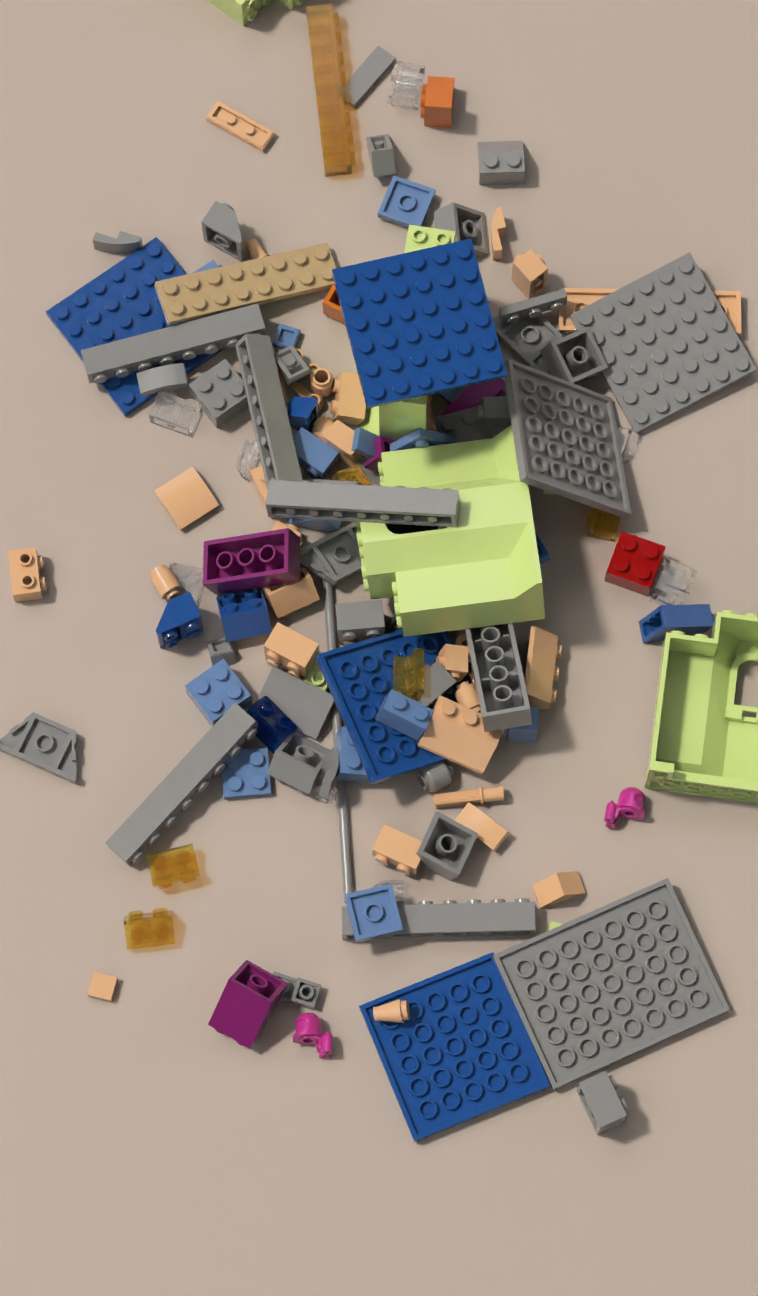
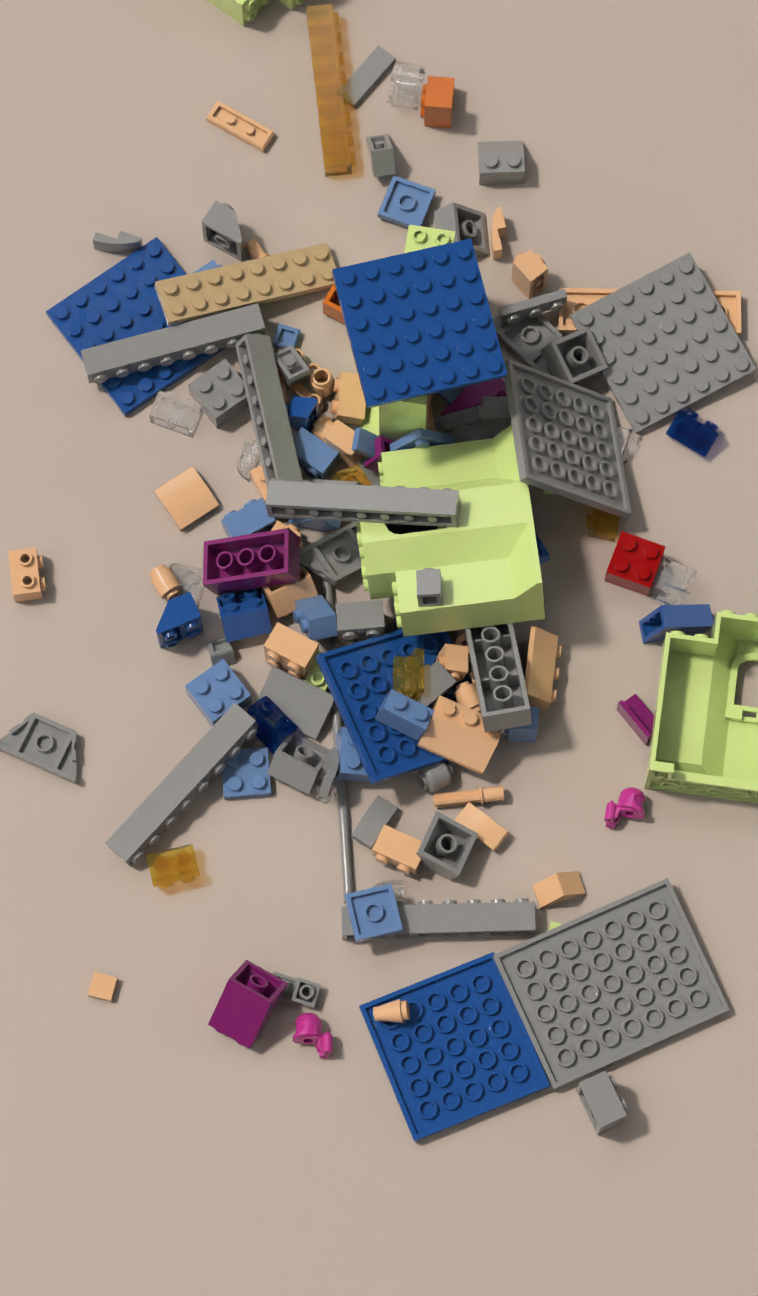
(149, 928): clear yellow bracket -> none
(164, 377): light grey slope -> none
(248, 520): none -> medium blue brick
(315, 618): none -> medium blue brick
(372, 822): none -> light grey slope
(429, 587): none -> light grey brick
(637, 717): none -> magenta panel
(693, 432): none -> clear blue bracket

